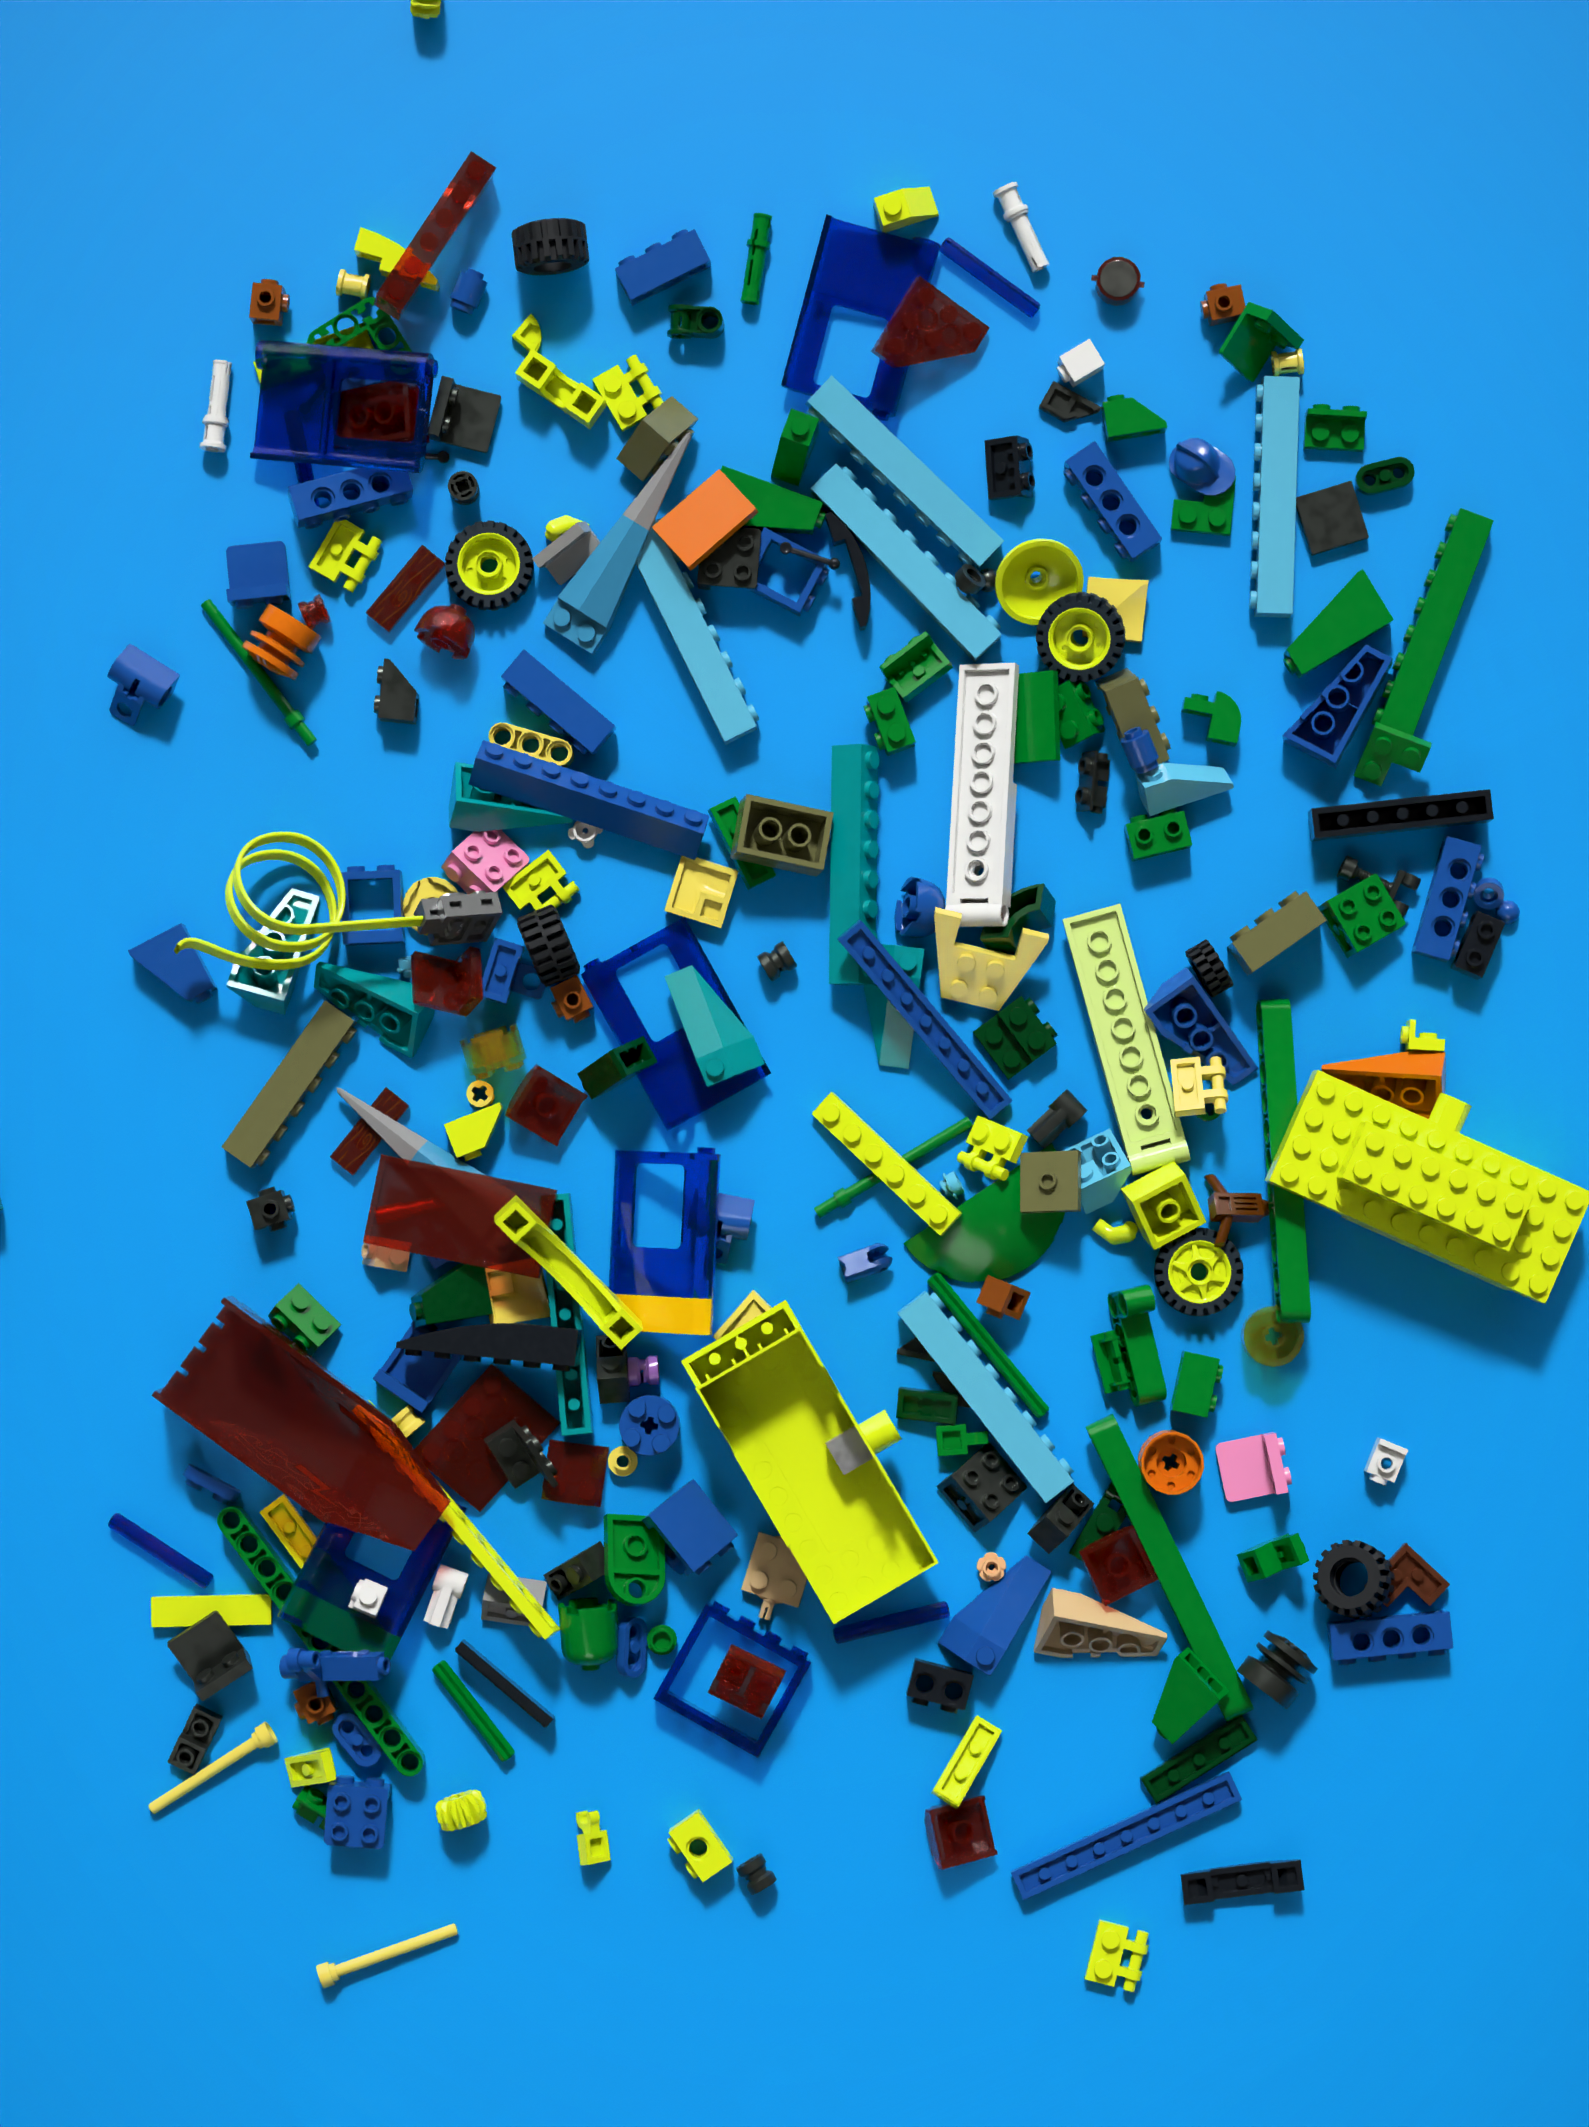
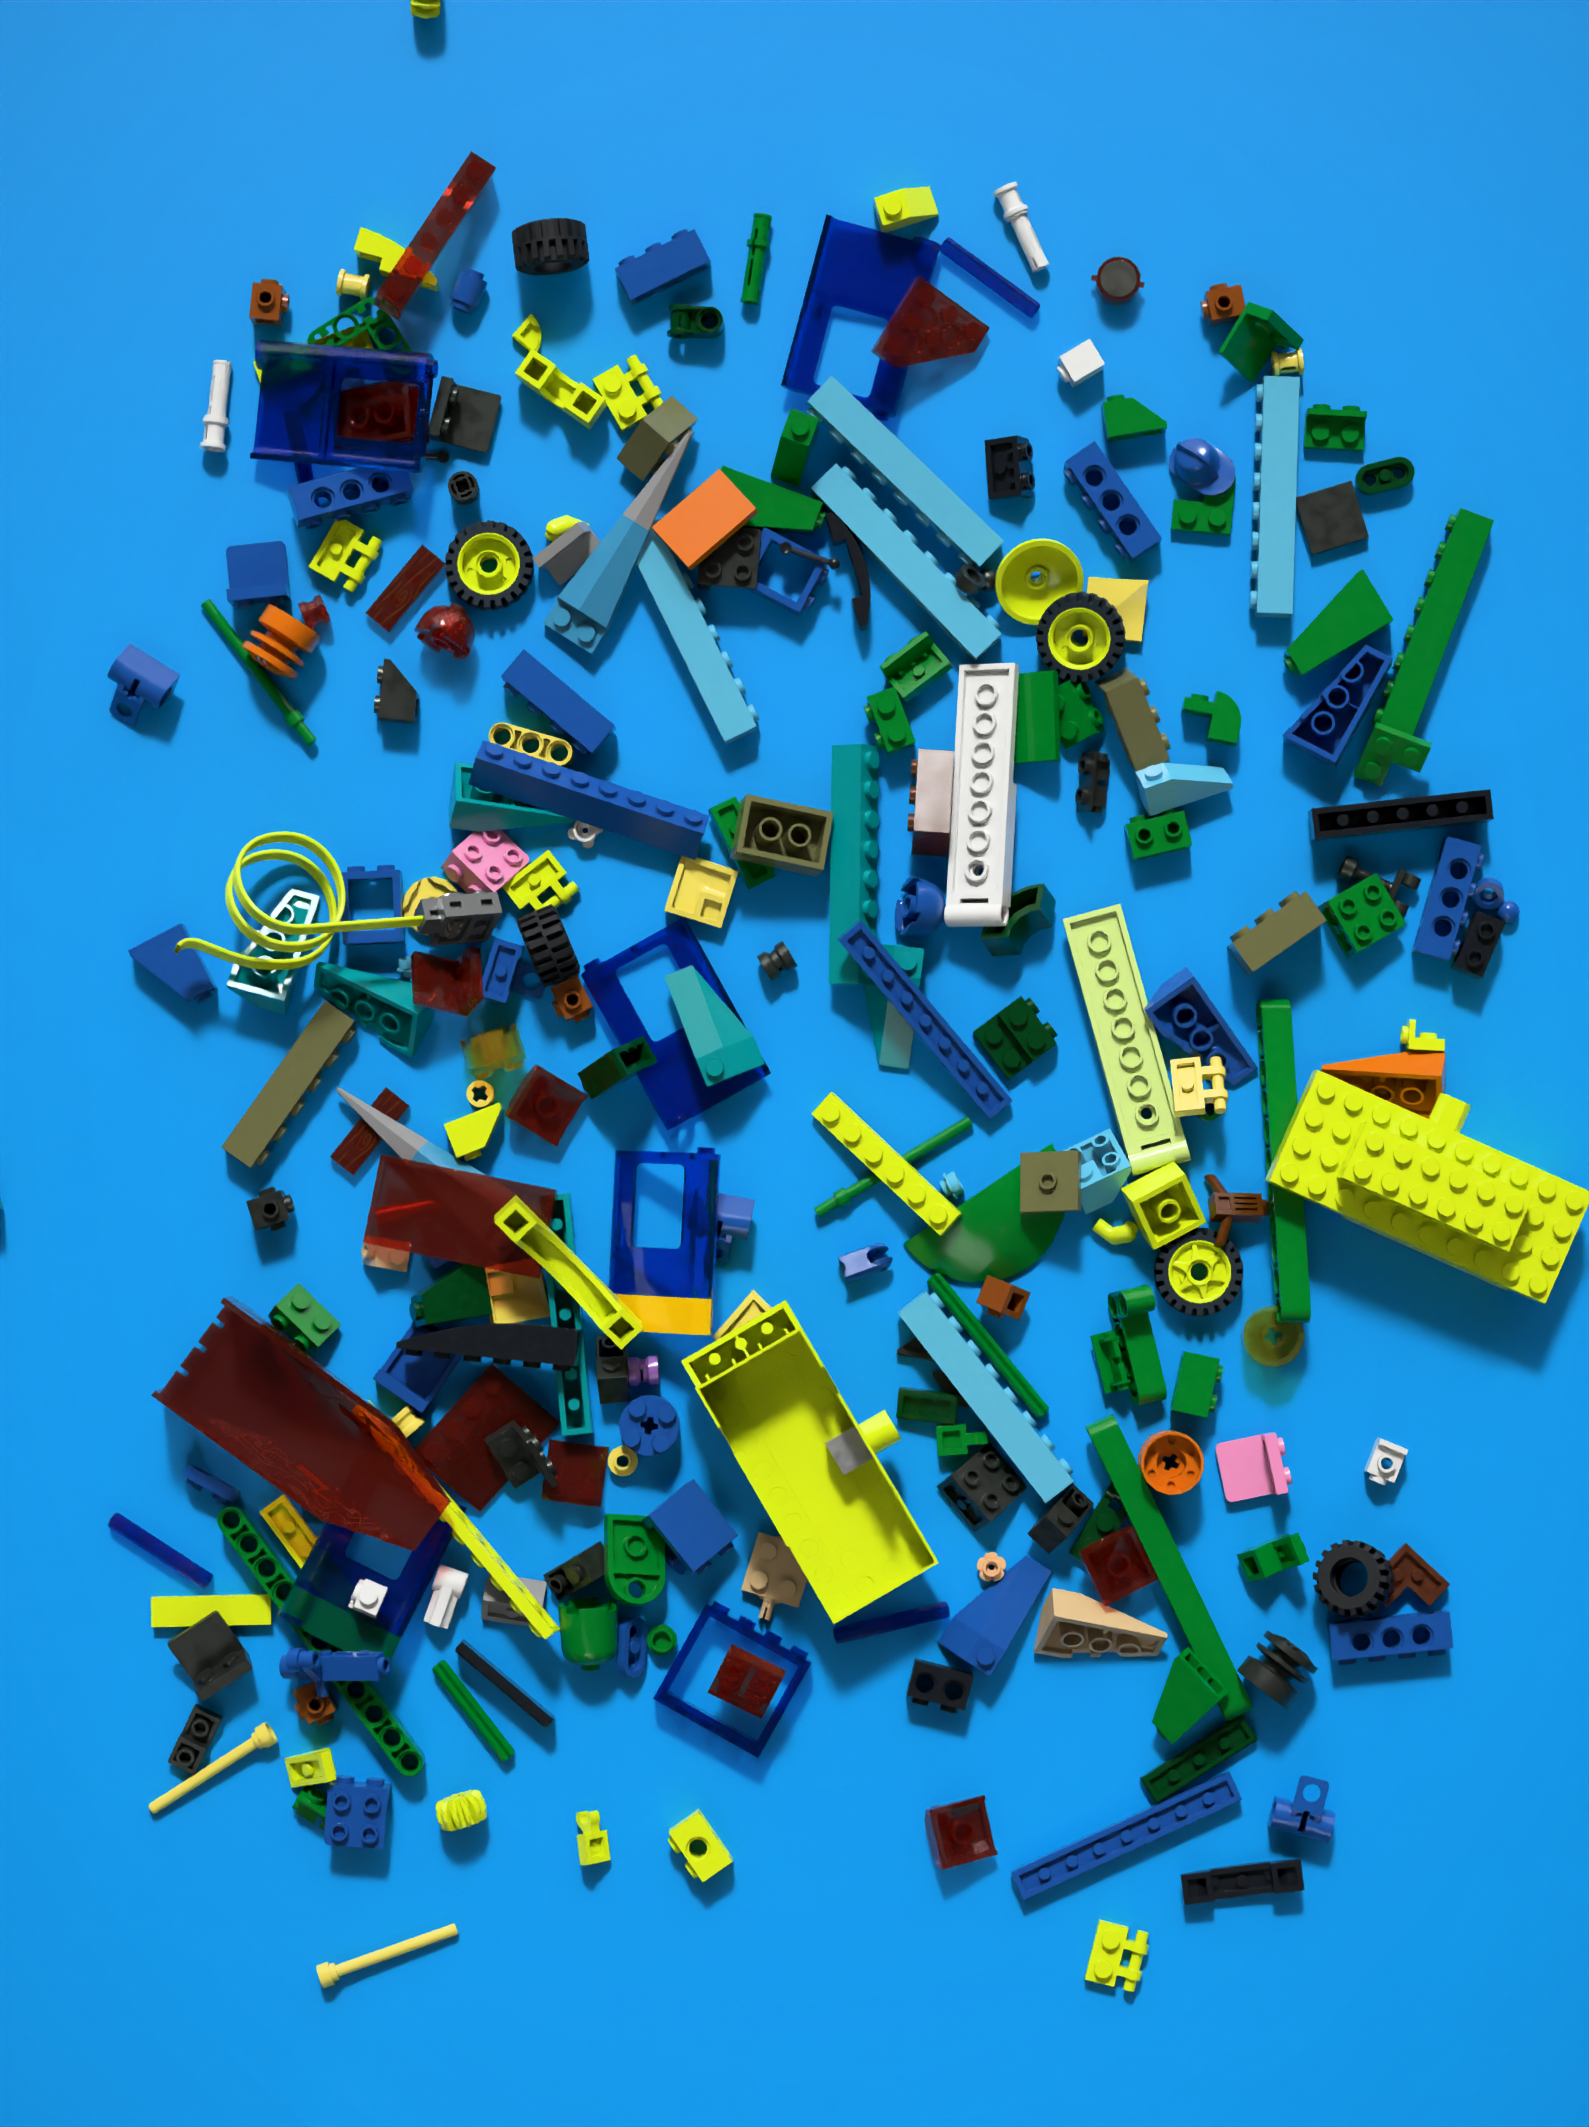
(355, 1740): blue plate -> none
(755, 1872): pearl dark grey wheel -> none
(931, 802): none -> wedge
(966, 1761): neon yellow tile -> none
(977, 973): light yellow wing -> none
(995, 1139): neon yellow plate -> none
(1061, 1115): pearl dark grey piece -> none
(1066, 404): pearl dark grey tile -> none
(1140, 750): blue brick -> none
(1209, 968): black tyre -> none
(1303, 1816): none -> blue piece

